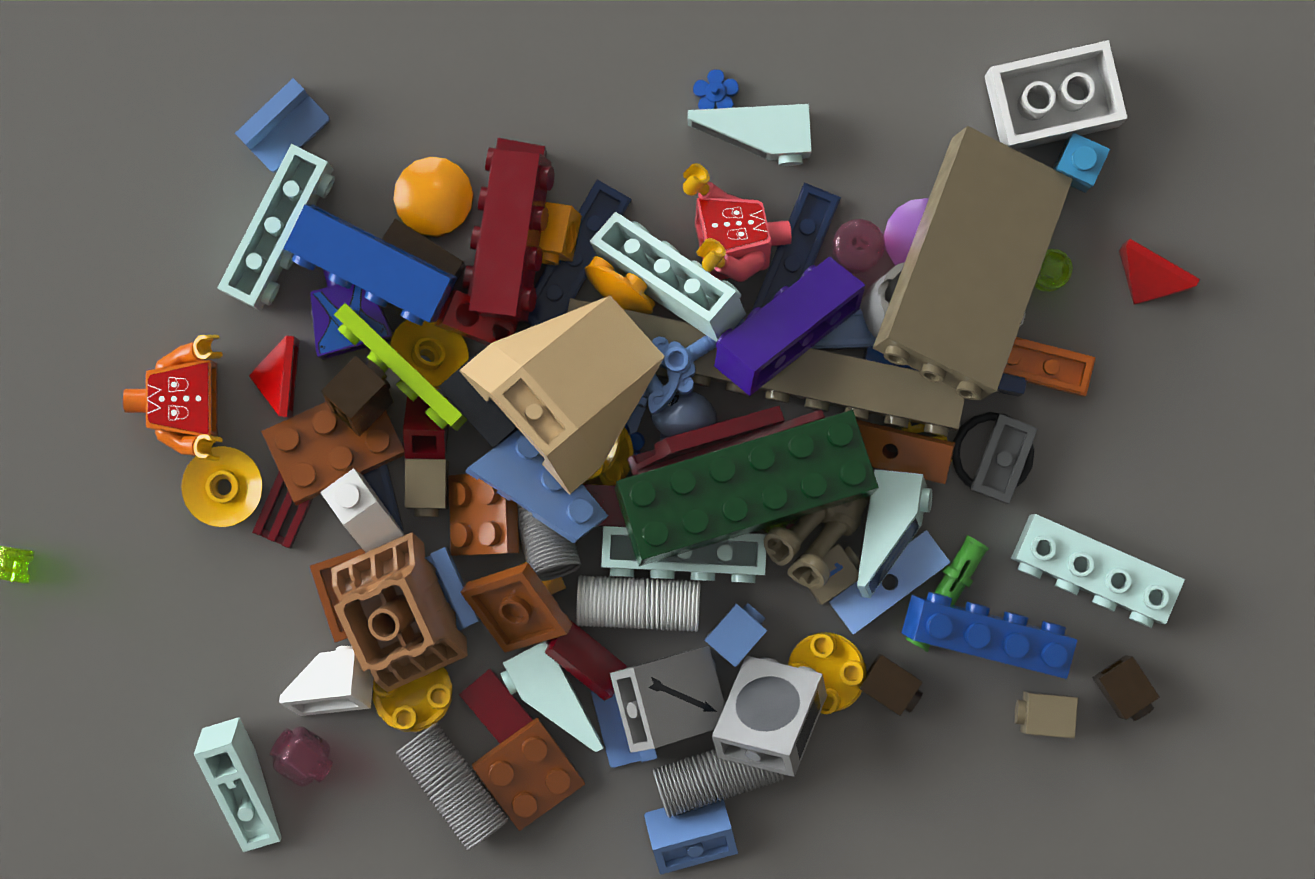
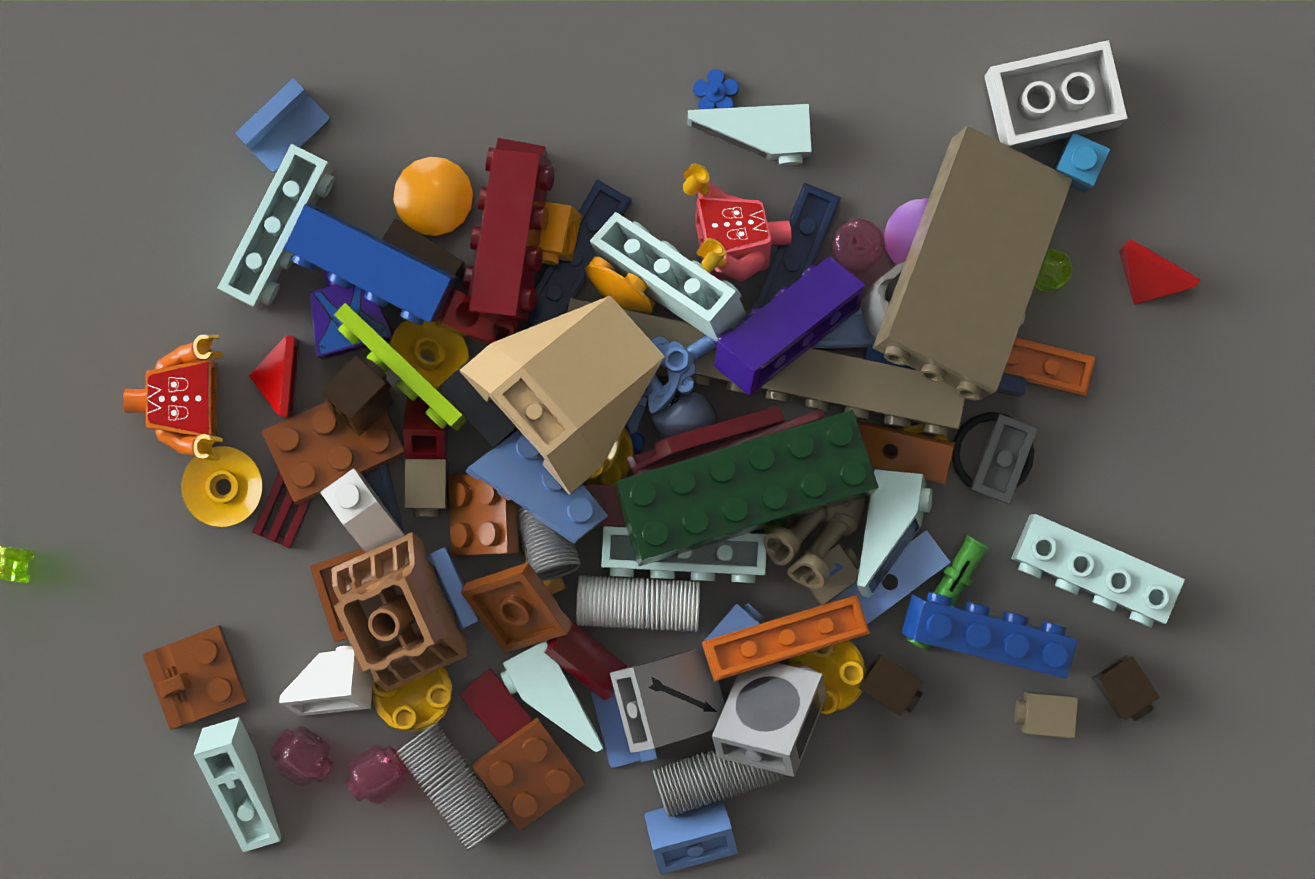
(195, 677): none -> dark orange hinge
(376, 774): none -> clear pink head
(785, 638): none -> orange tile

